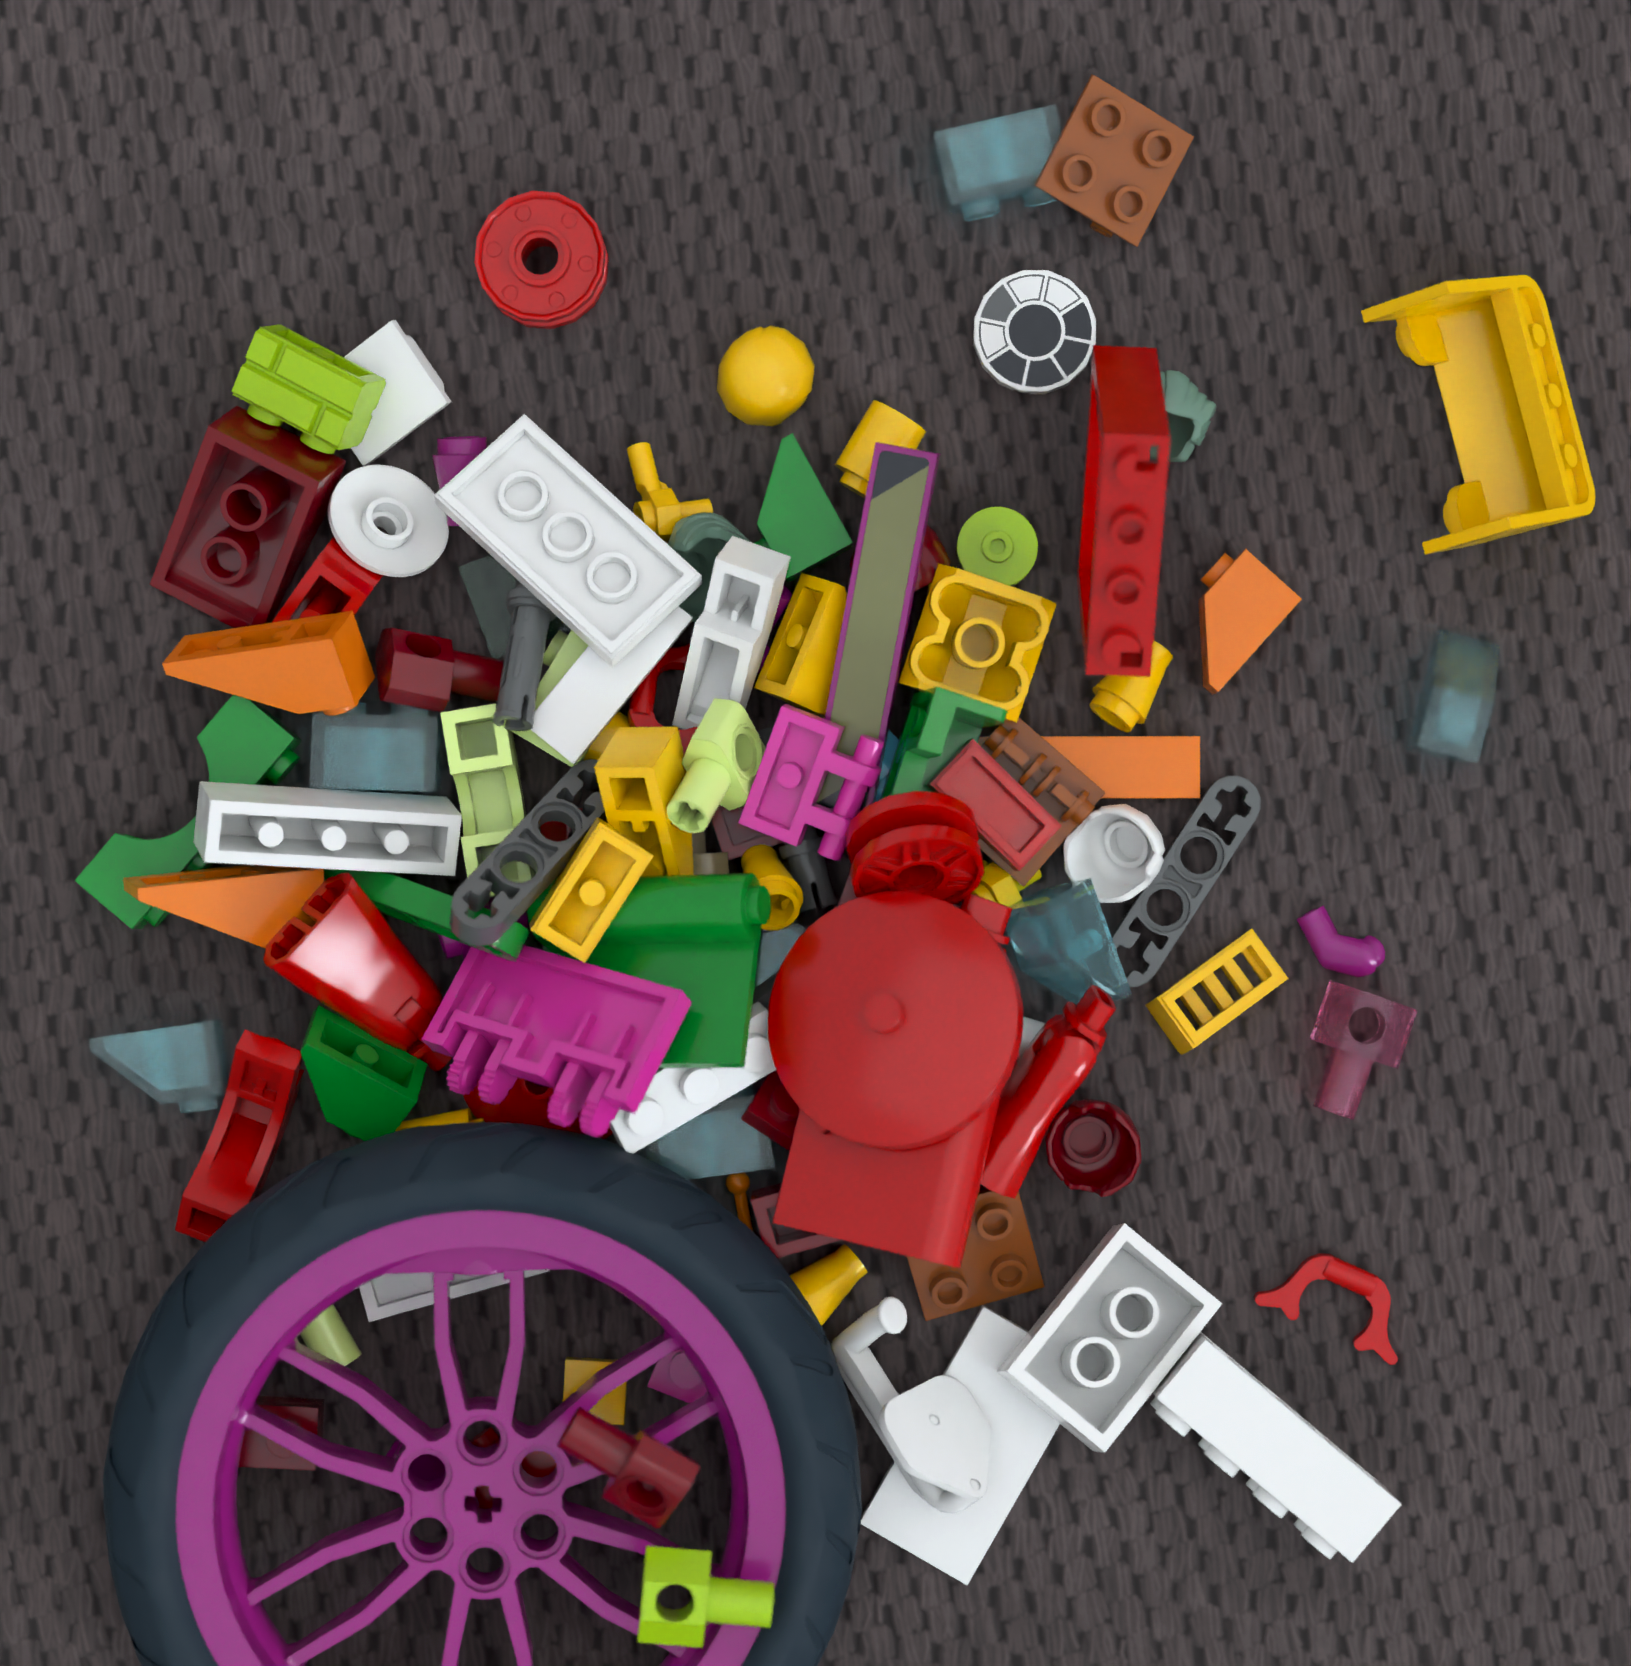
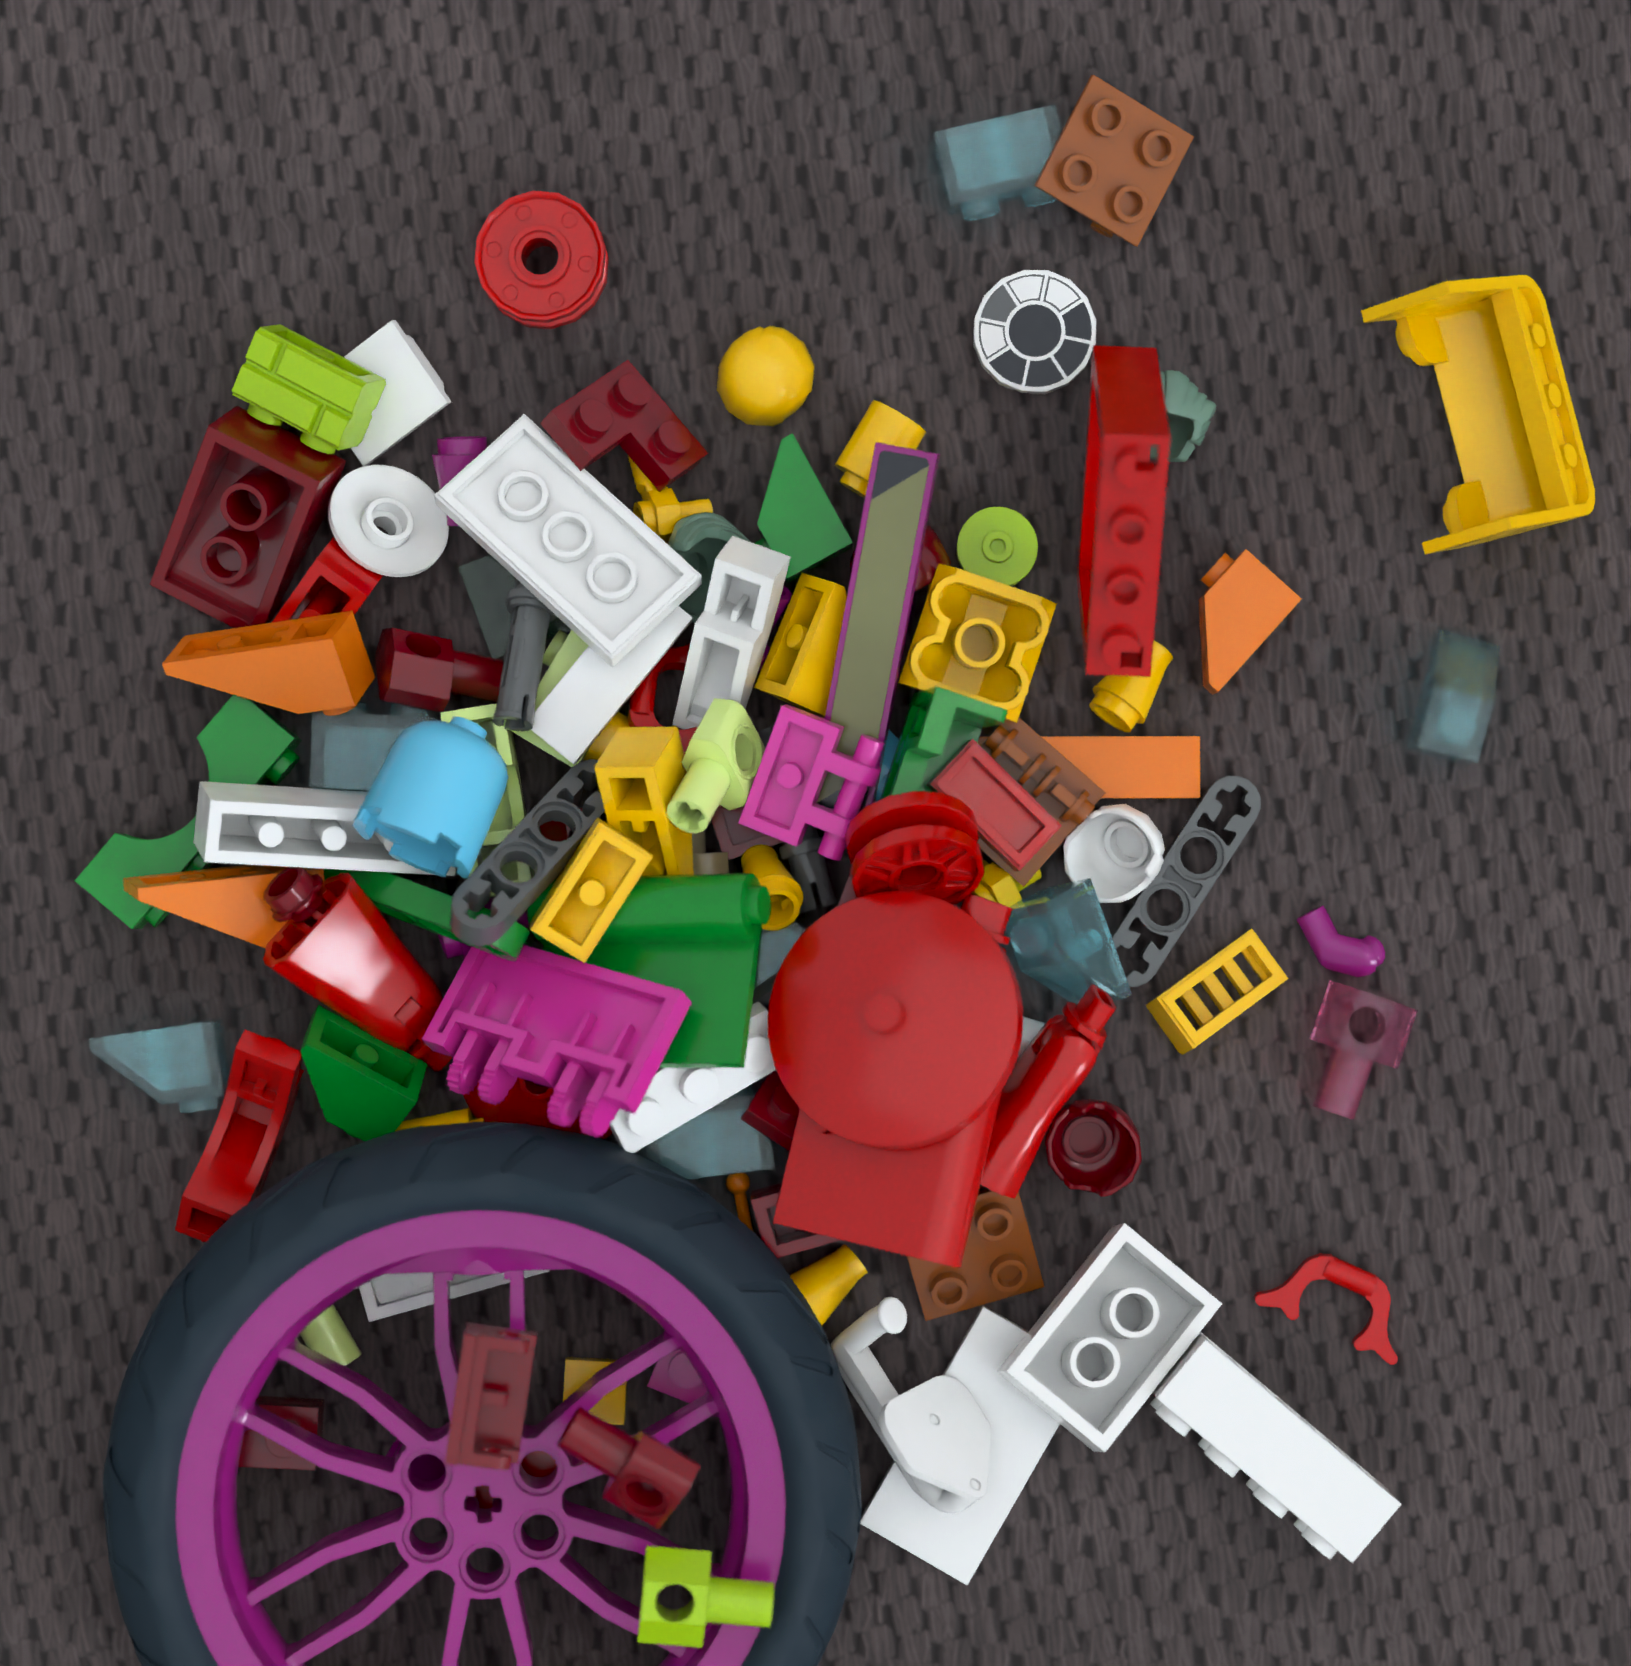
(294, 894): none -> dark red plate
(436, 796): none -> medium azure cylinder
(490, 1396): none -> dark red hinge
(625, 413): none -> dark red plate

